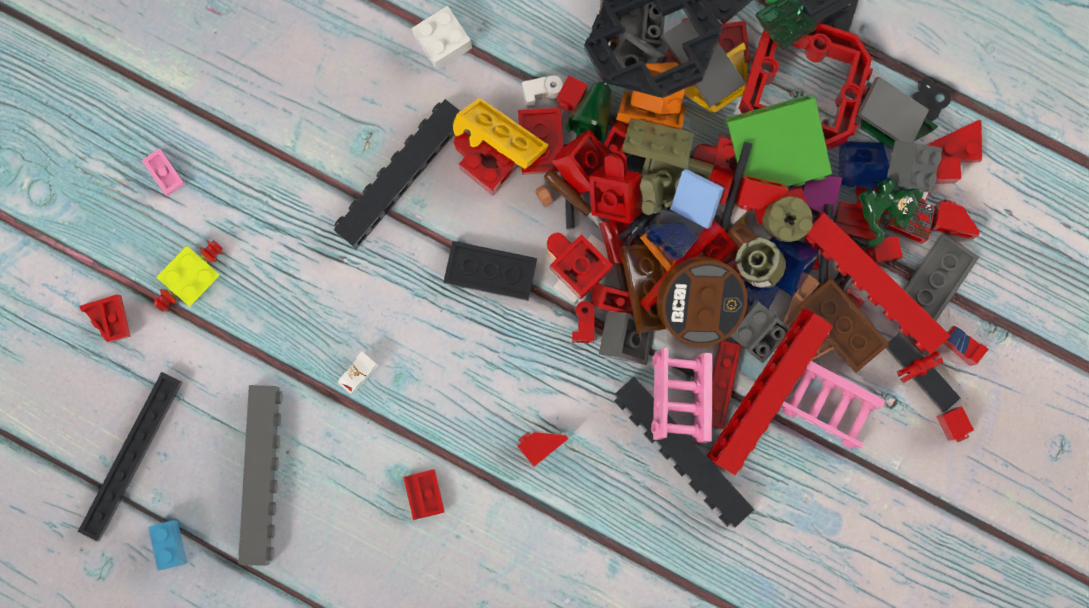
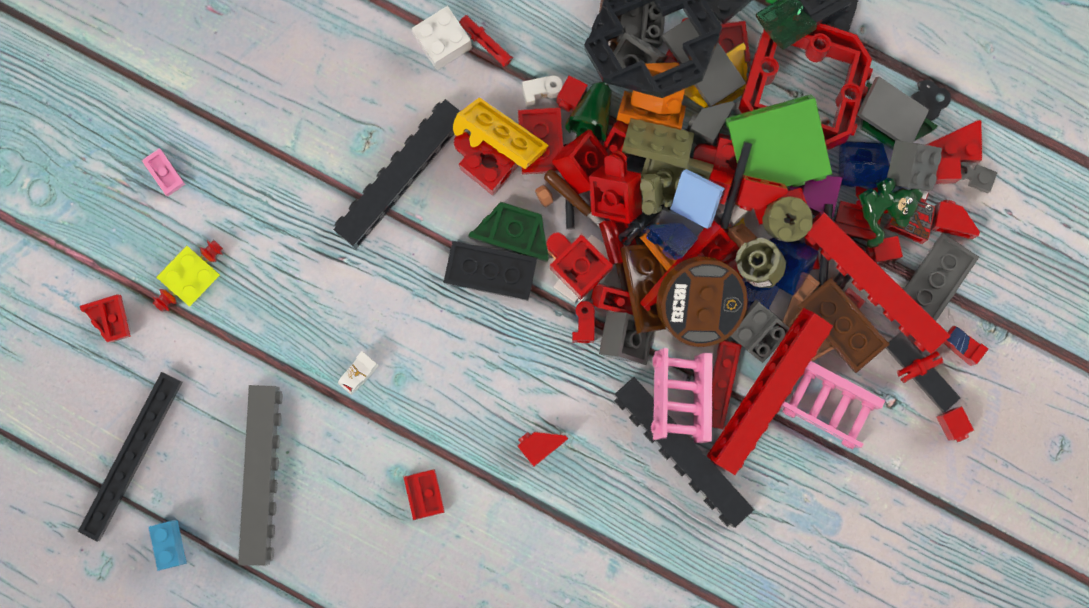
(478, 34): none -> red pin
(514, 231): none -> dark green wing
(709, 123): none -> dark grey slope
(979, 177): none -> dark grey plate

